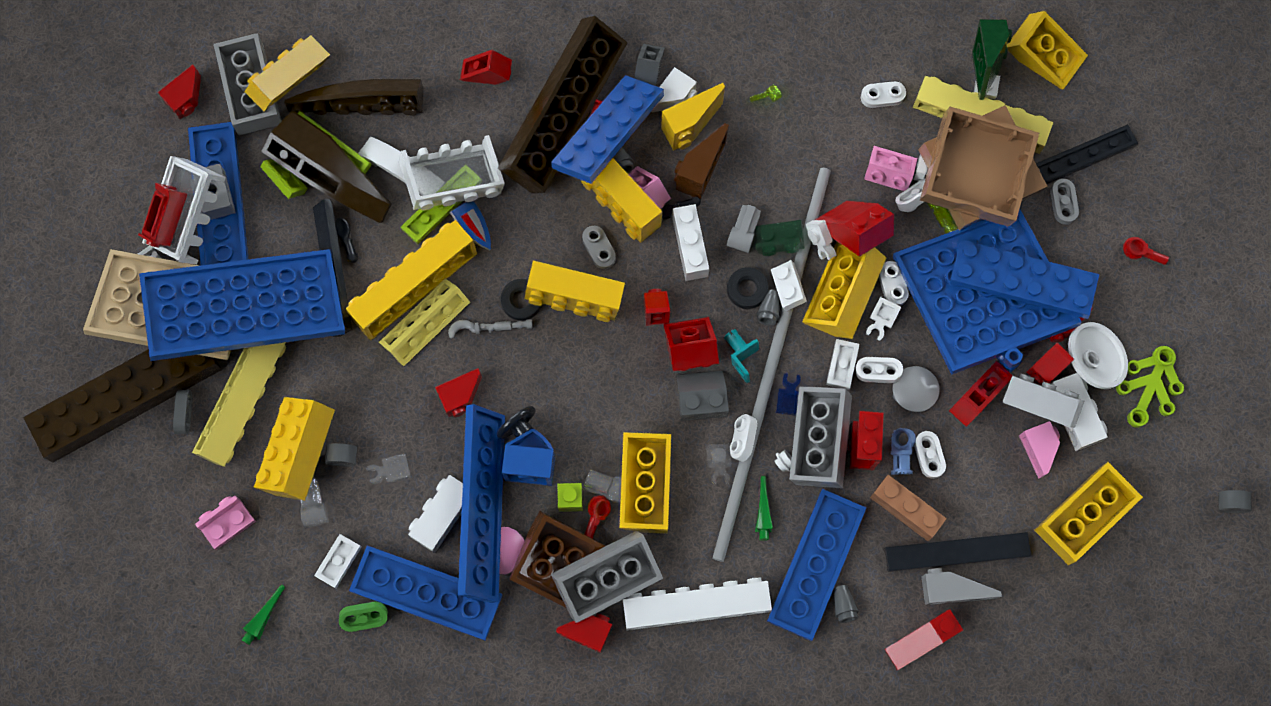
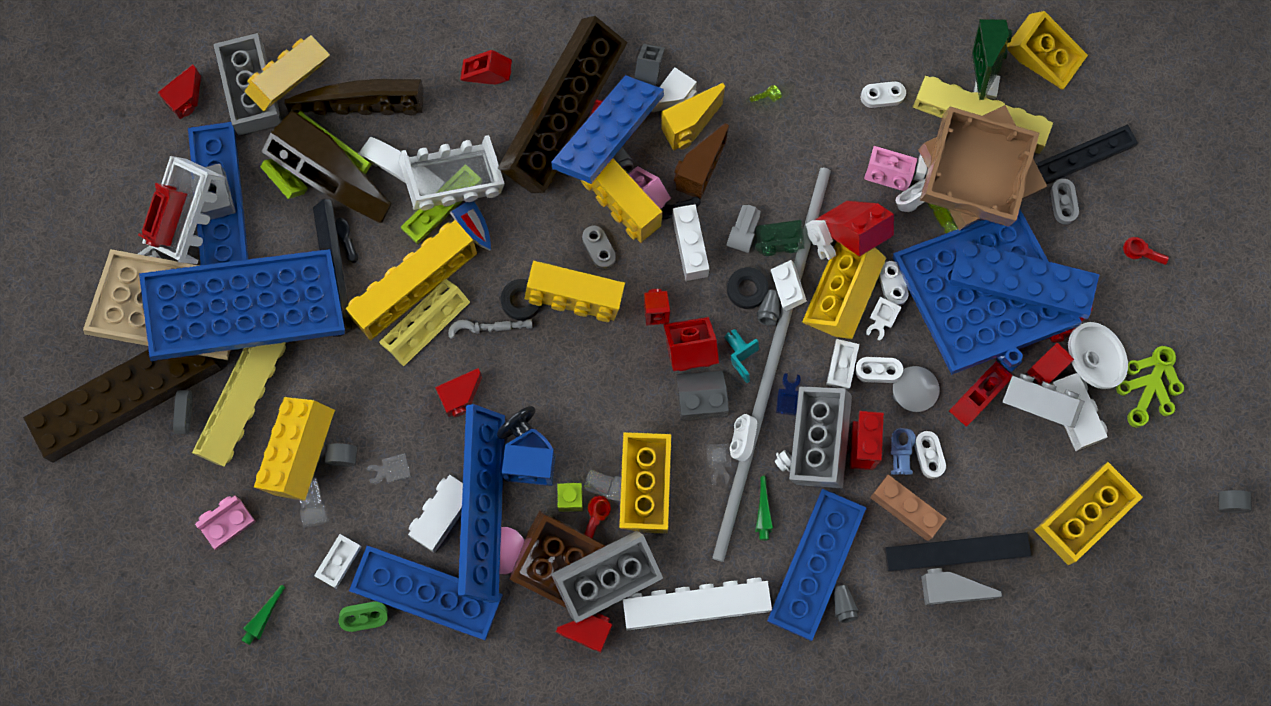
(923, 639): slope -> none
(1041, 446): bright pink slope -> none

